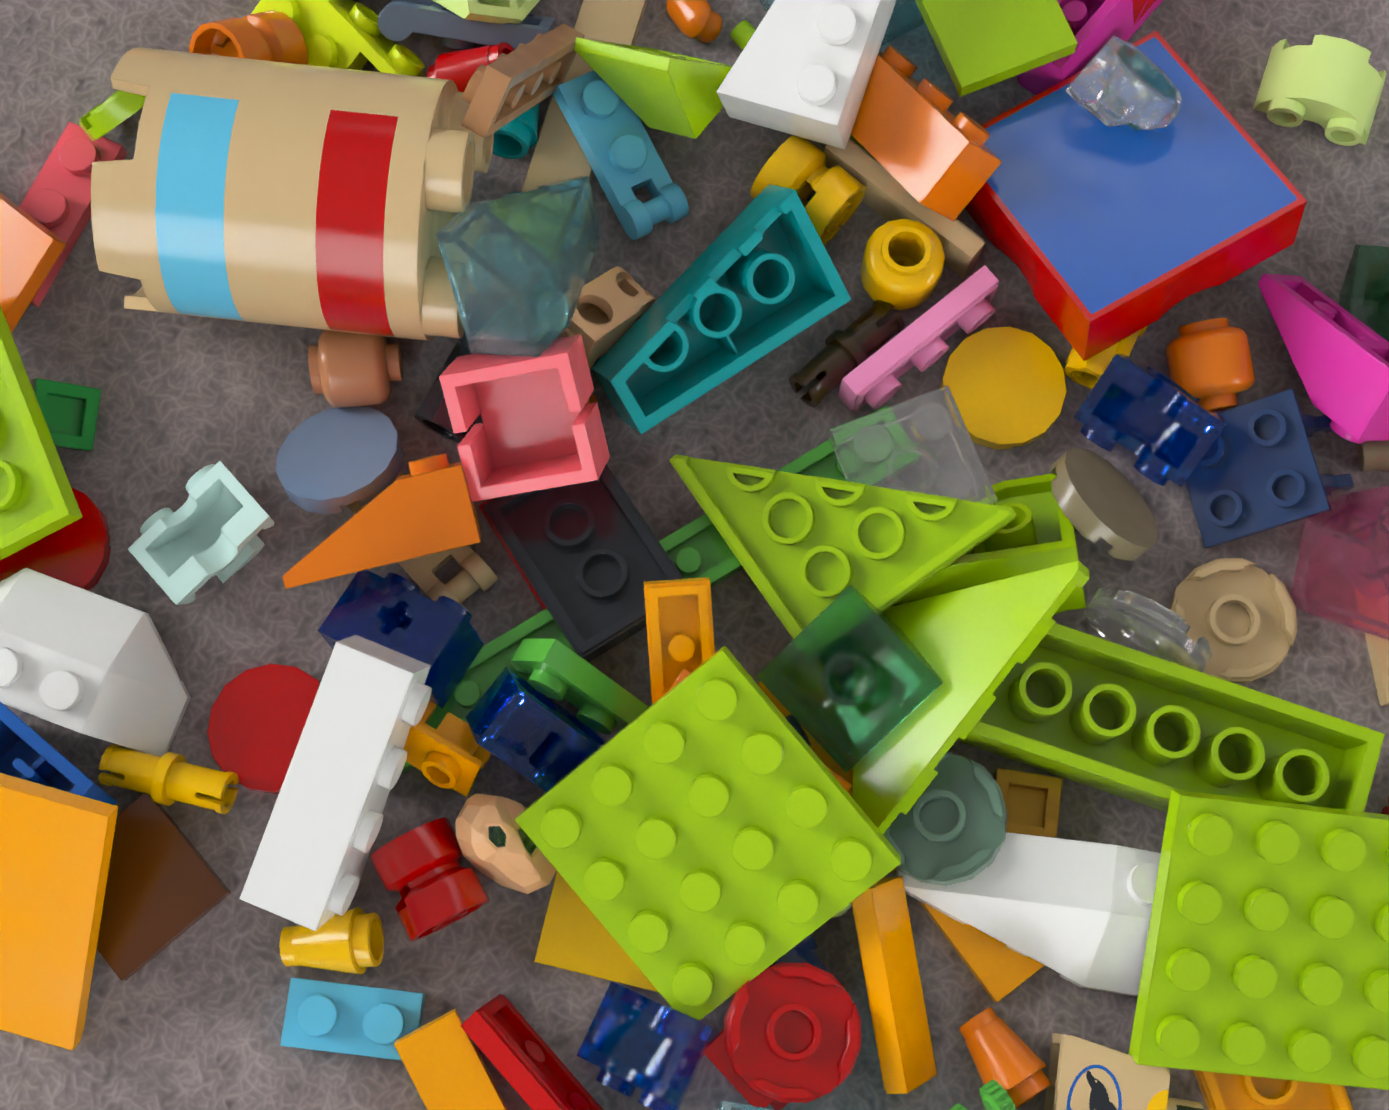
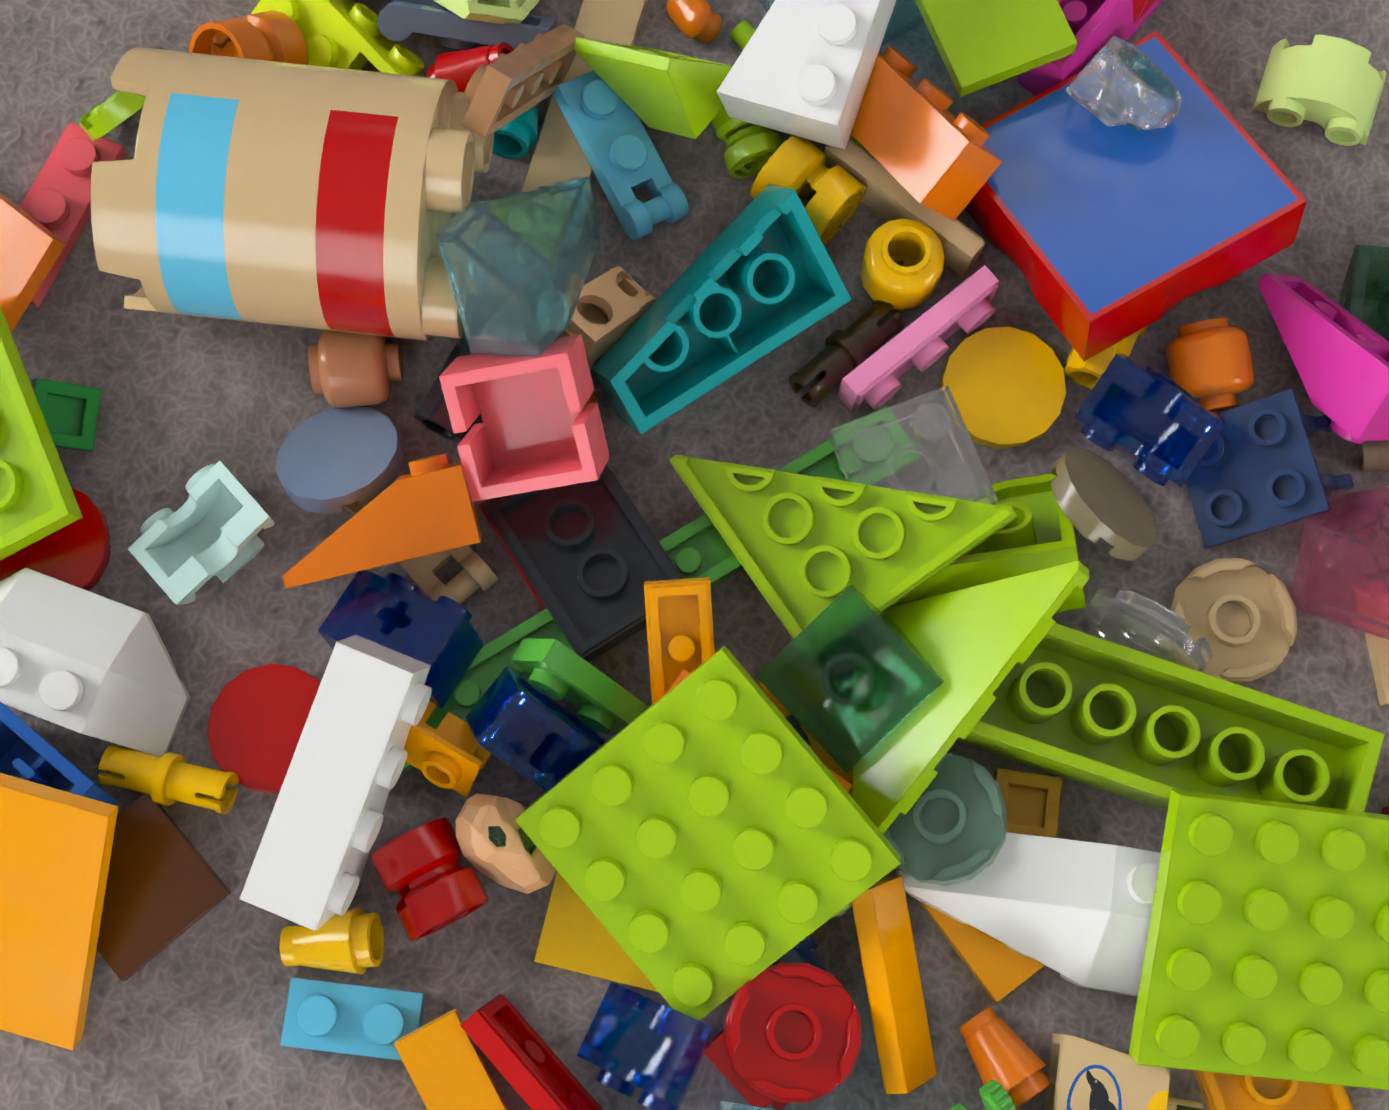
(746, 143): none -> lime wheel

